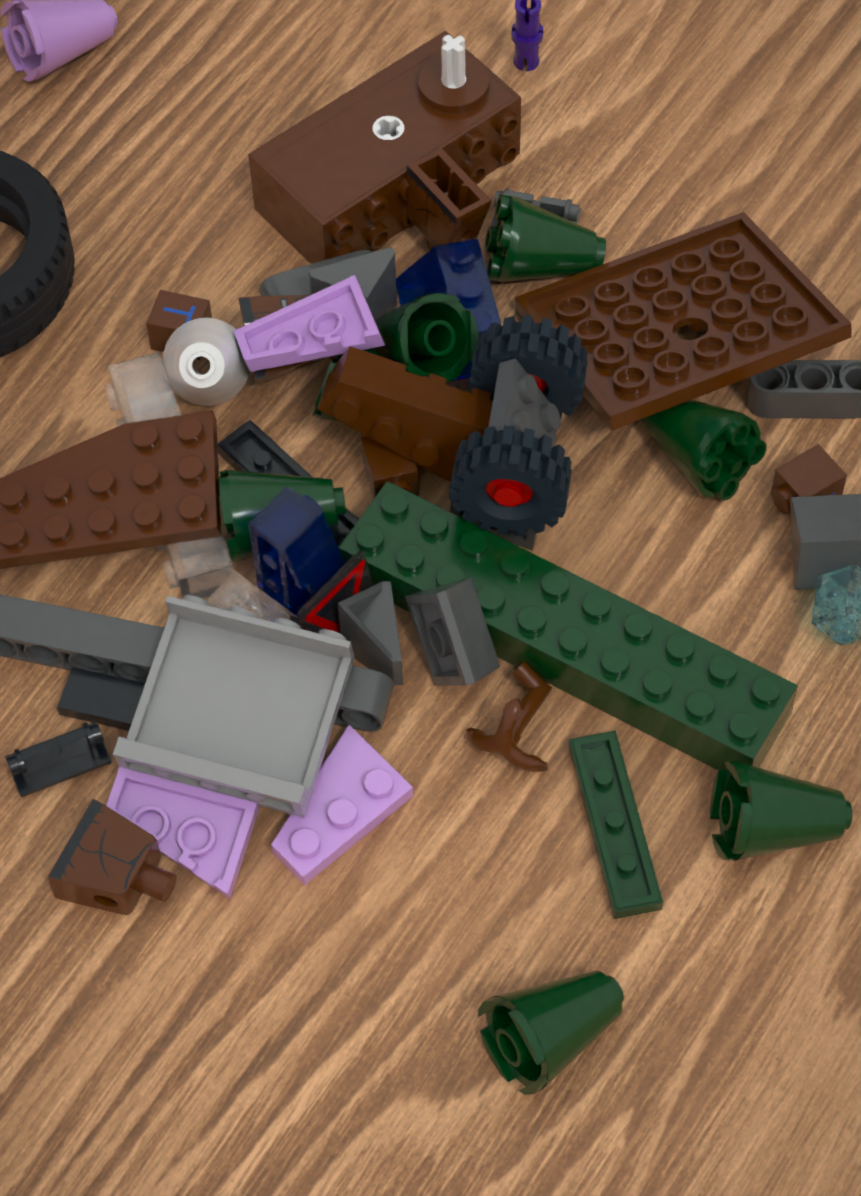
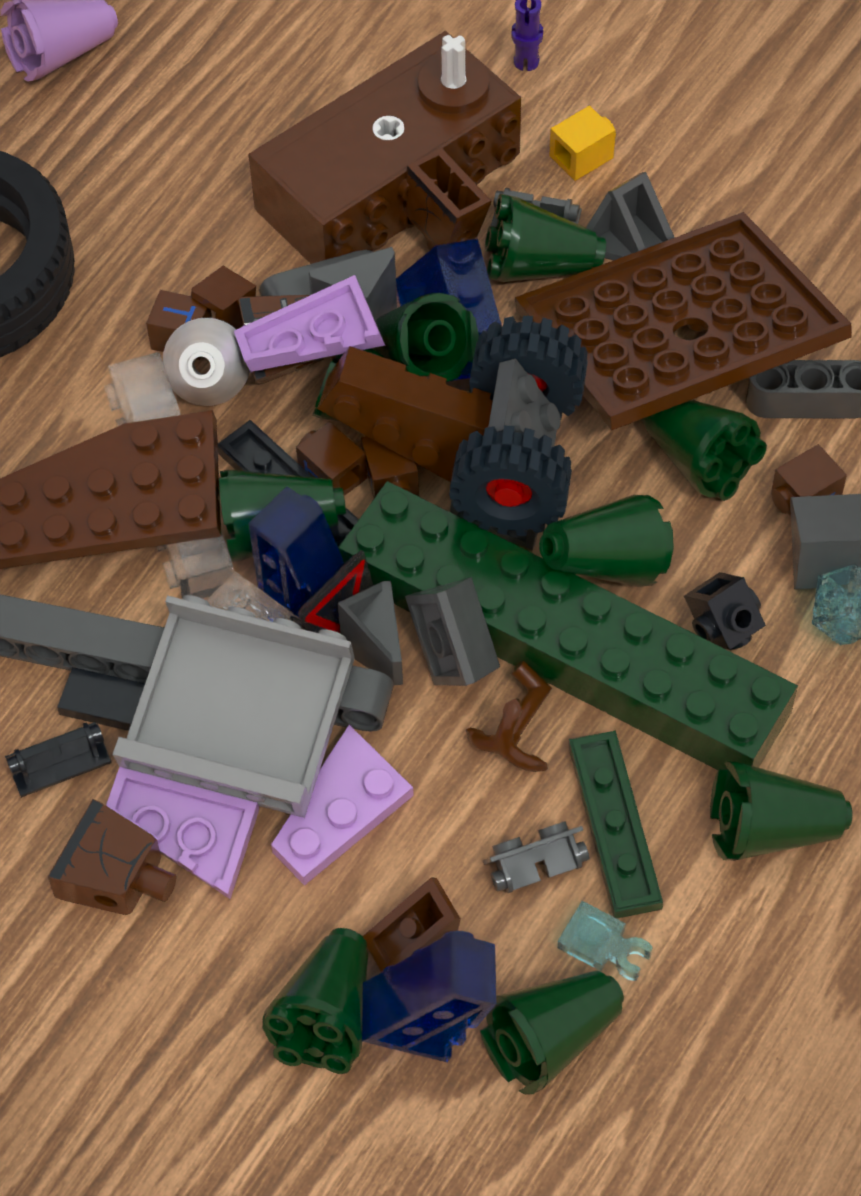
(221, 294): none -> reddish brown panel
(320, 1007): none -> dark green cone
(332, 456): none -> reddish brown brick
(412, 925): none -> reddish brown slope
(431, 997): none -> clear blue wedge
(555, 849): none -> dark grey hinge
(582, 142): none -> yellow brick
(597, 937): none -> clear light blue plate
(612, 542): none -> dark green cone
(630, 218): none -> dark grey slope
(725, 611): none -> black brick

